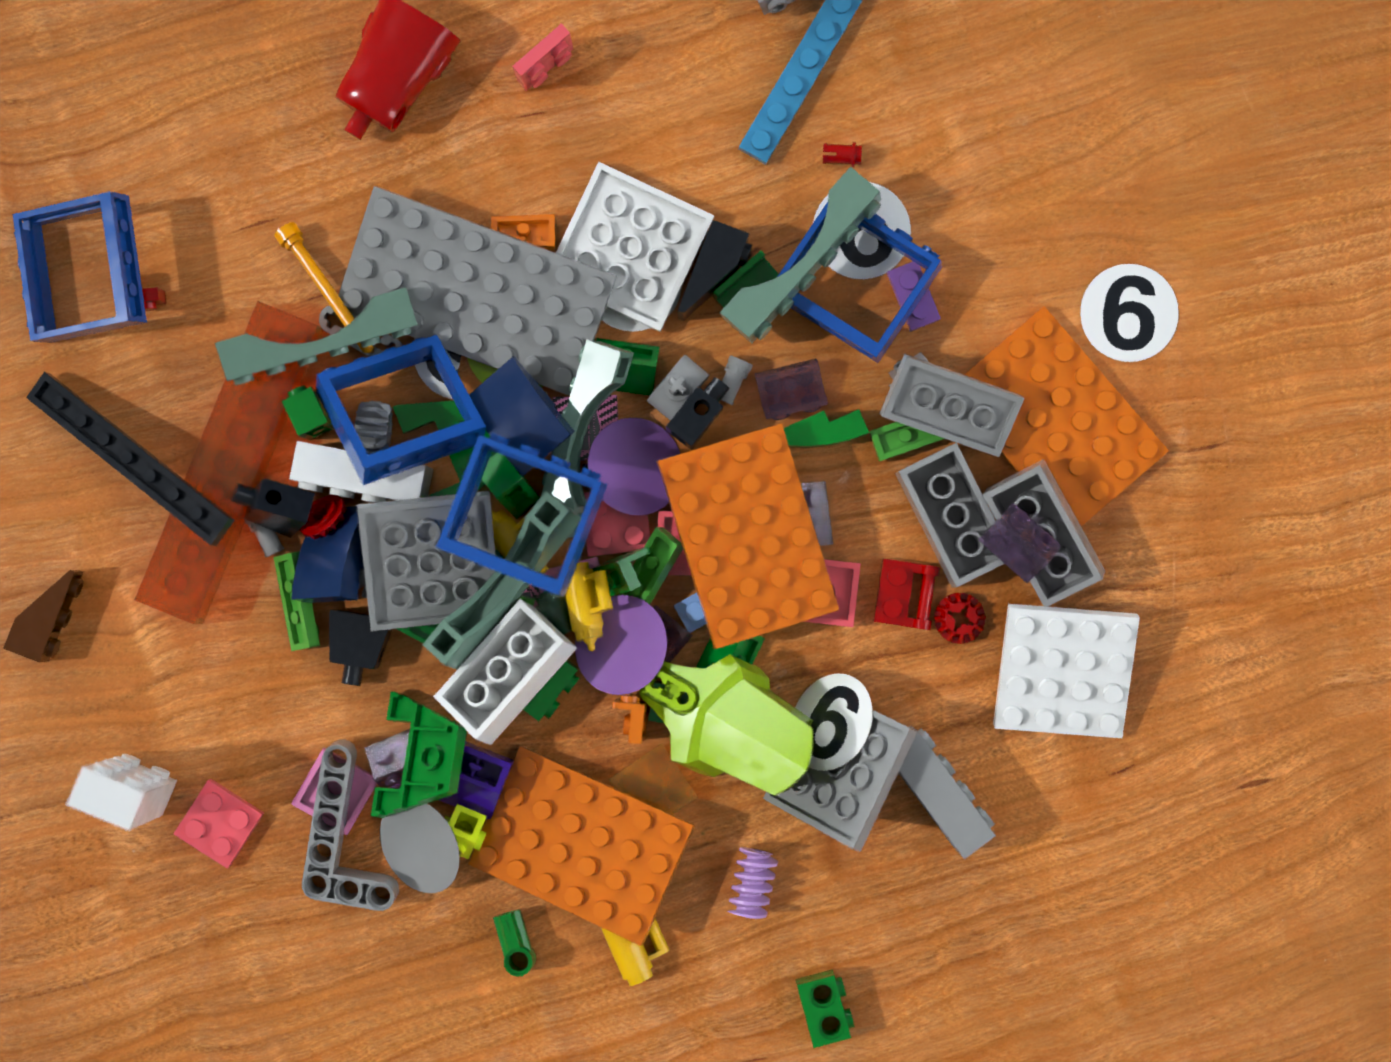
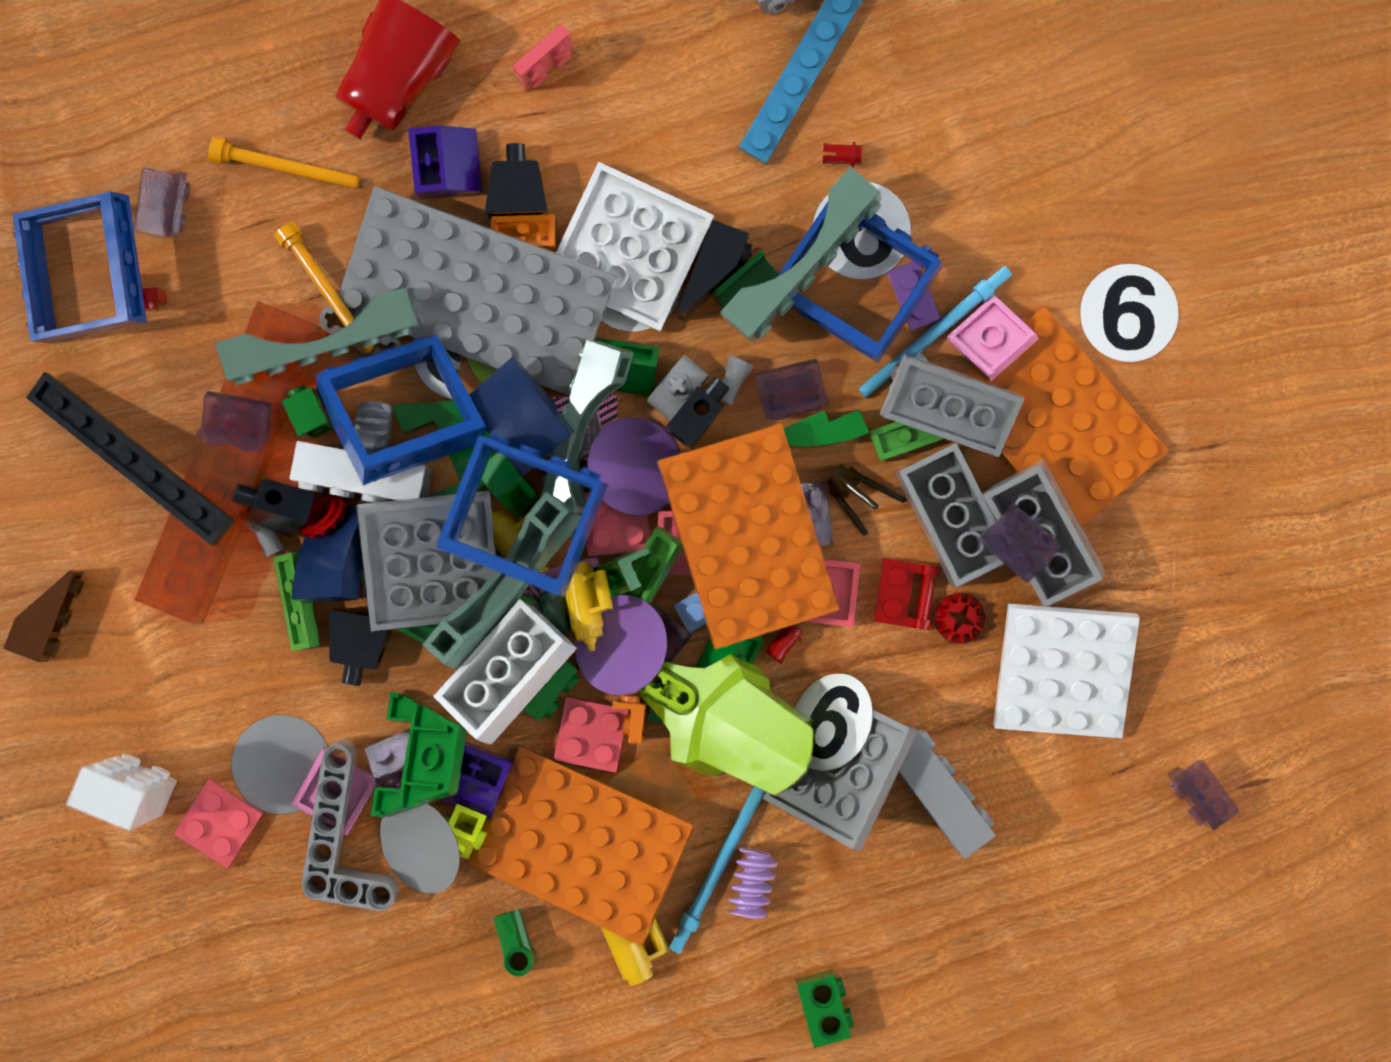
(161, 203): none -> bracket
(222, 151): none -> light orange piece
(235, 421): none -> bracket
(274, 761): none -> light grey sticker
(445, 161): none -> dark purple slope
(515, 185): none -> black torso
(590, 734): none -> coral plate
(690, 920): none -> medium azure bar
(784, 642): none -> red pin
(844, 482): none -> dark brown plant
(982, 292): none -> medium azure bar
(992, 338): none -> bright pink tile
(1203, 793): none -> bracket

